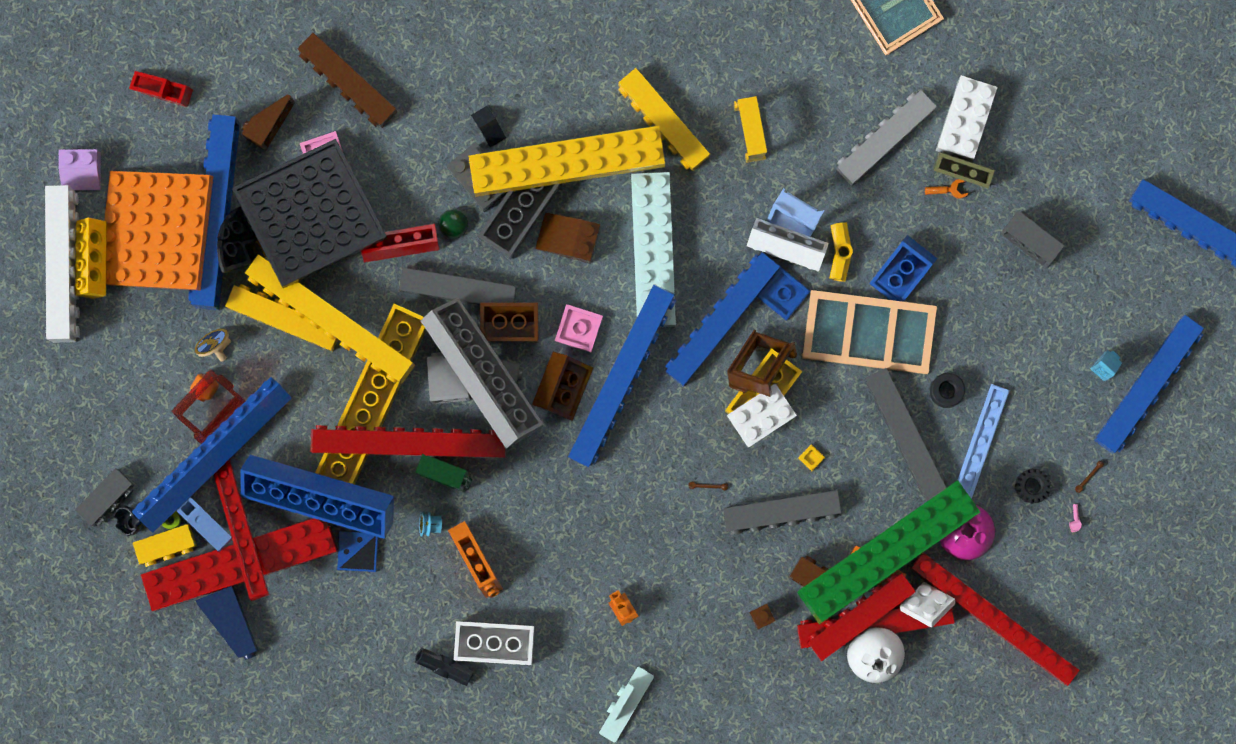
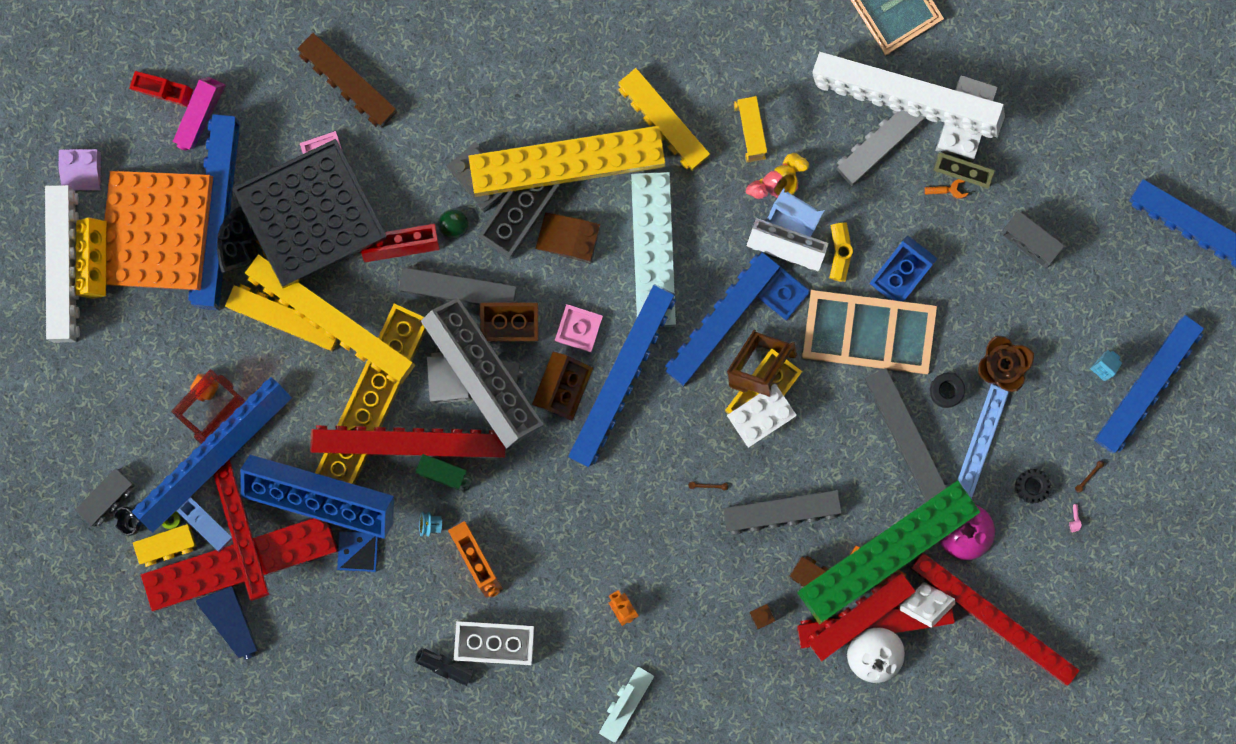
(198, 112): none -> dark pink slope
(212, 343): shield -> none
(266, 124): reddish brown slope -> none
(488, 126): black slope -> none
(784, 173): none -> hair
(811, 457): yellow tile -> none
(908, 95): none -> white brick
(1018, 356): none -> reddish brown brick

